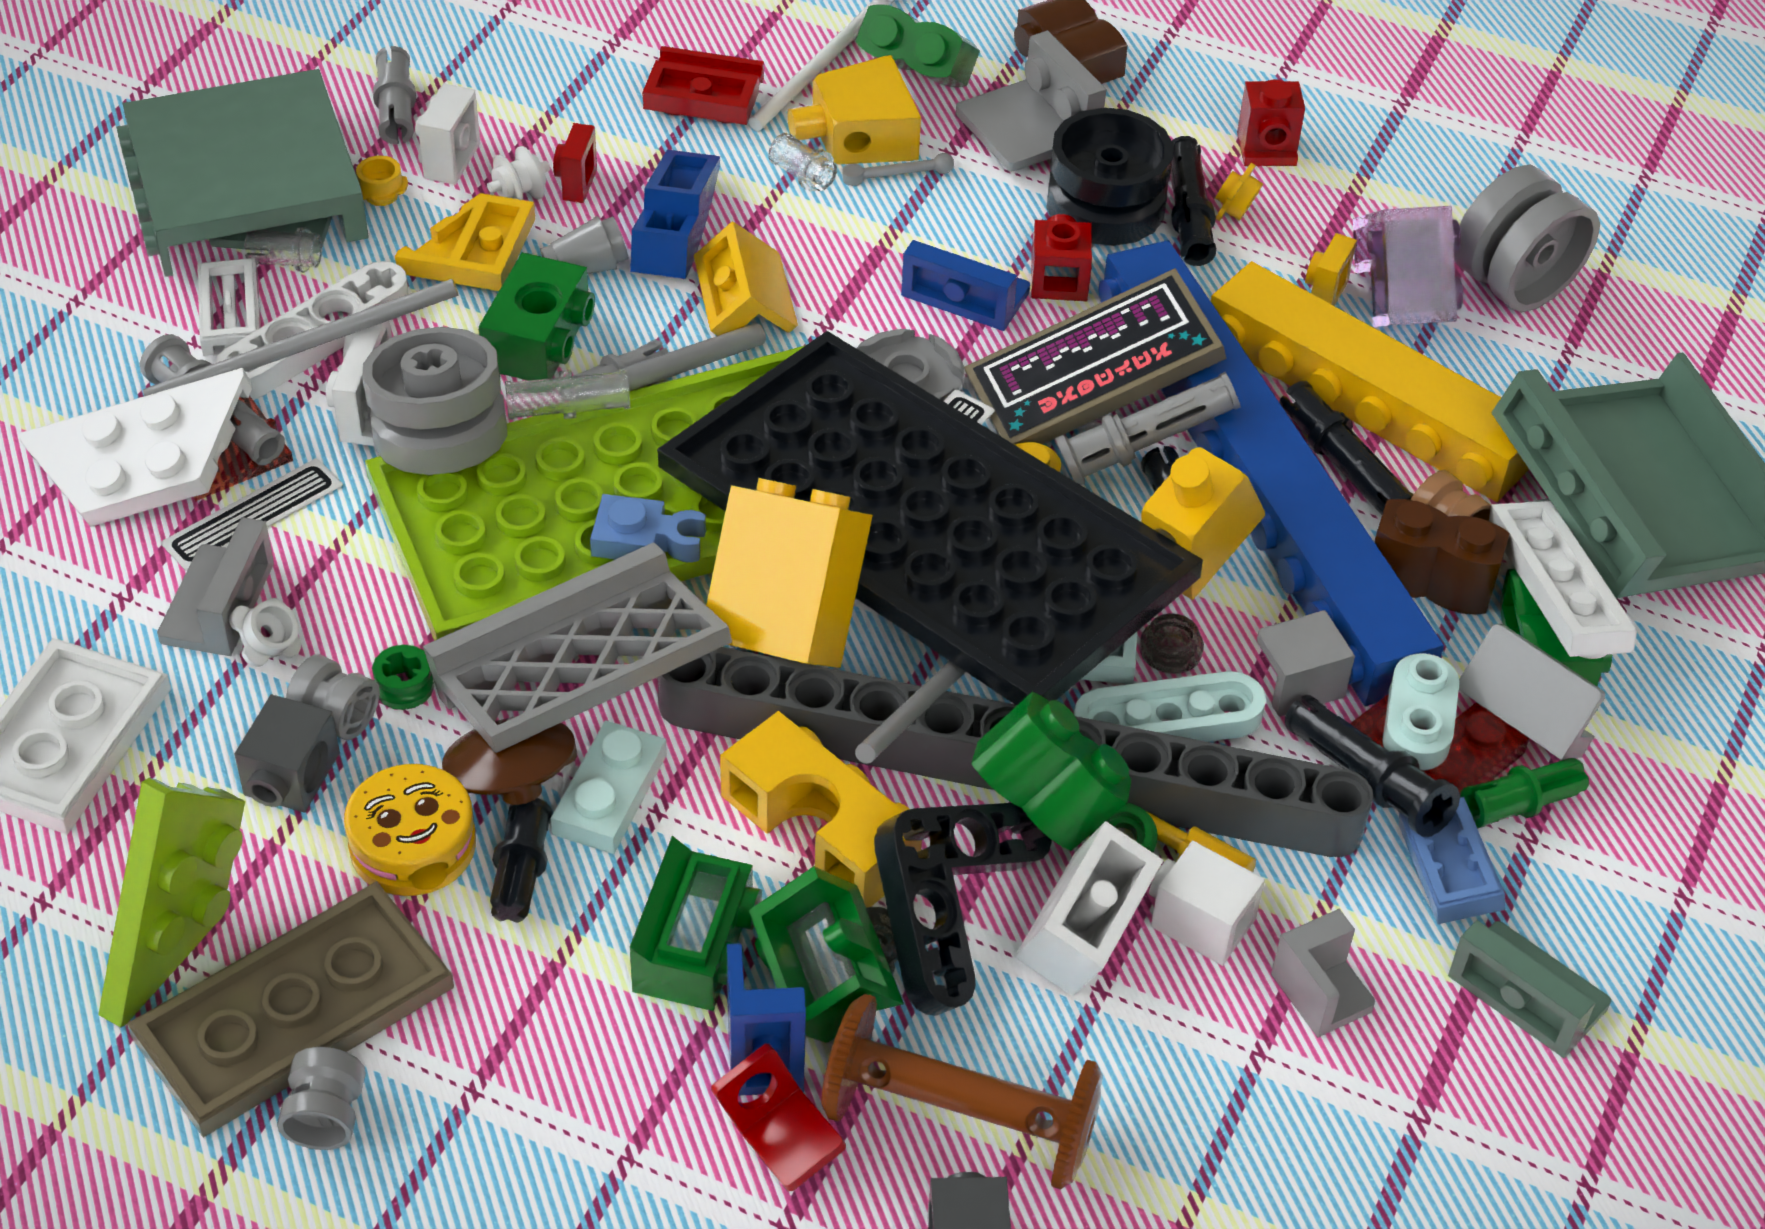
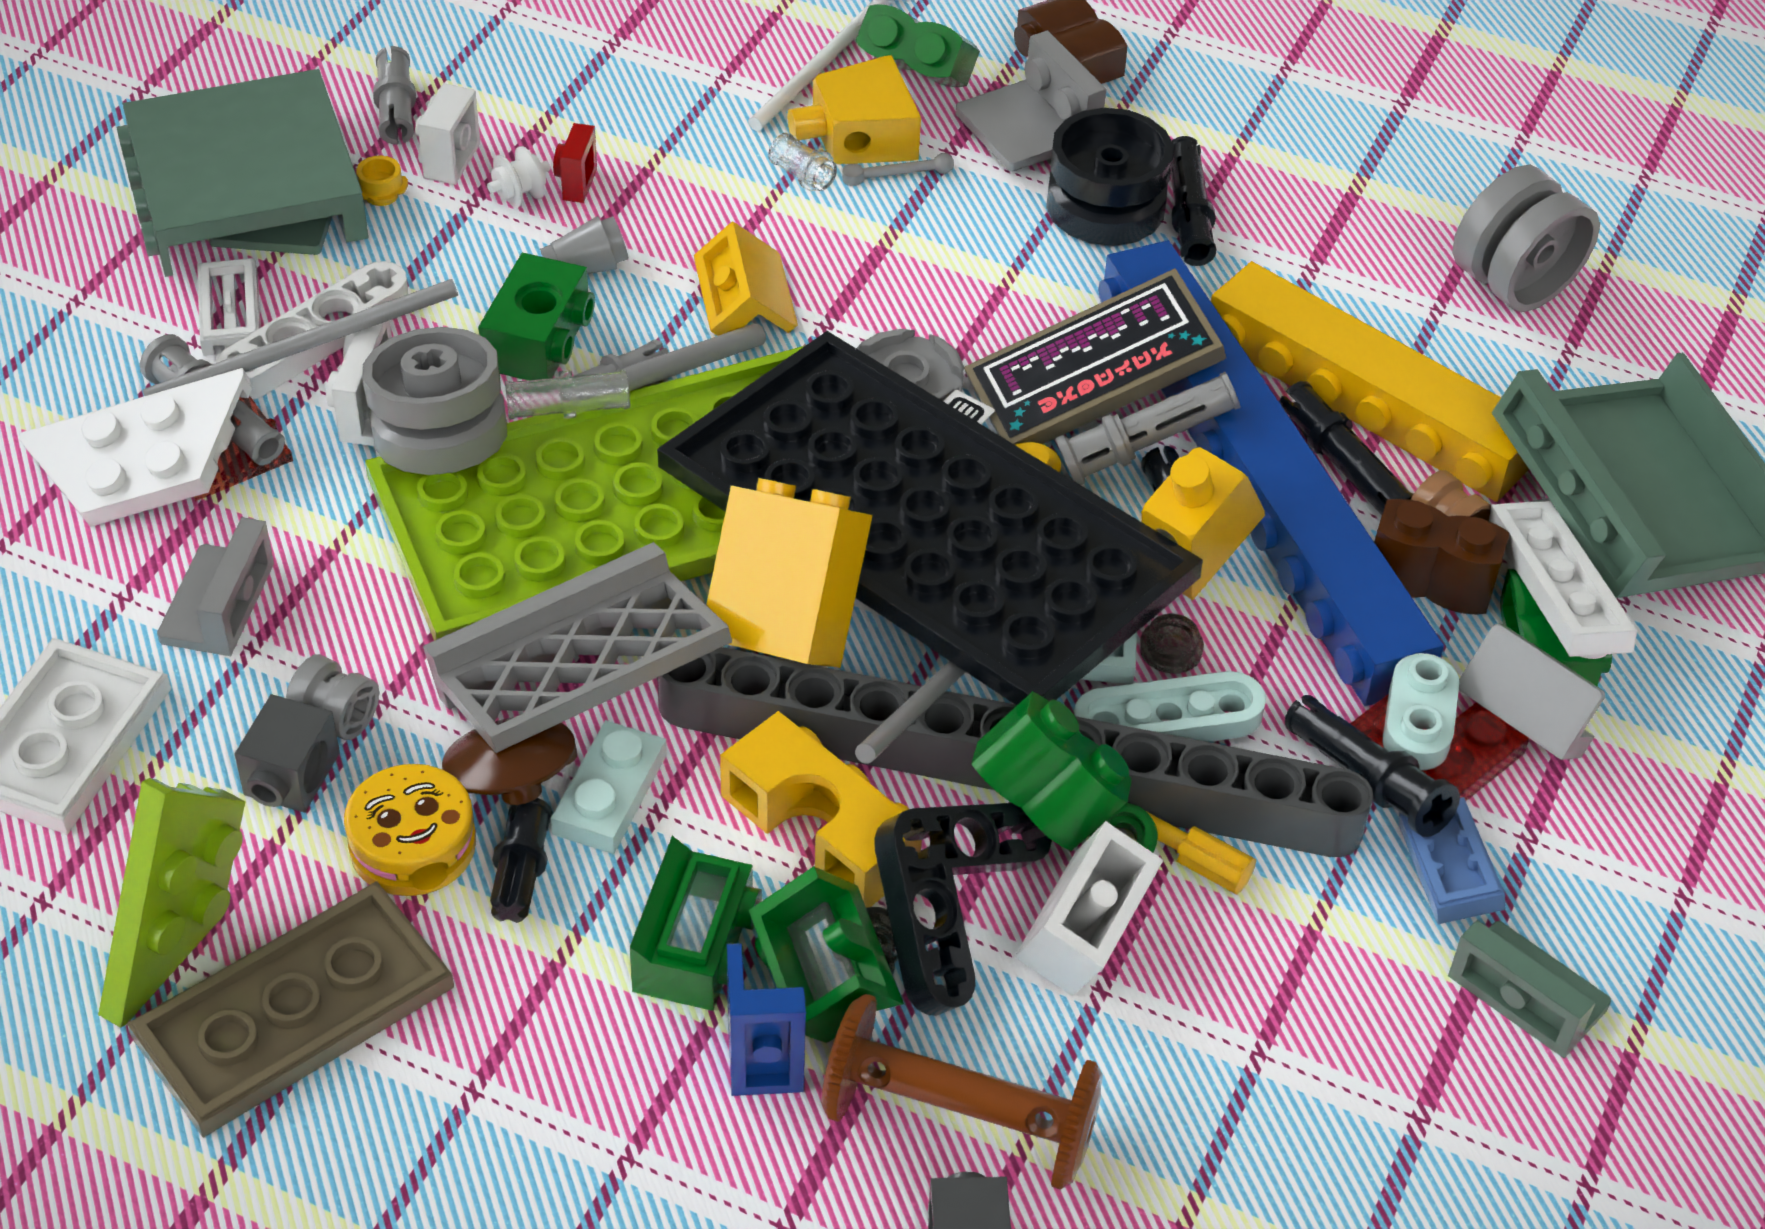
(267, 504): sticker -> none
(277, 620): white plate -> none
(285, 248): clear pin -> none
(323, 1089): light grey wheel -> none
(399, 693): green bush -> none
(475, 244): yellow wing -> none
(632, 523): medium blue plate -> none
(674, 214): blue slope -> none
(703, 85): red plate -> none
(780, 1123): red bracket -> none
(961, 285): blue panel -> none
(1061, 243): red brick -> none
(1205, 901): white brick -> none
(1238, 193): yellow plate -> none
(1271, 122): red brick -> none
(1308, 660): light grey panel -> none
(1316, 976): light grey panel -> none
(1331, 269): yellow plate -> none
(1410, 264): clear purple brick -> none
(1524, 791): green axle -> none

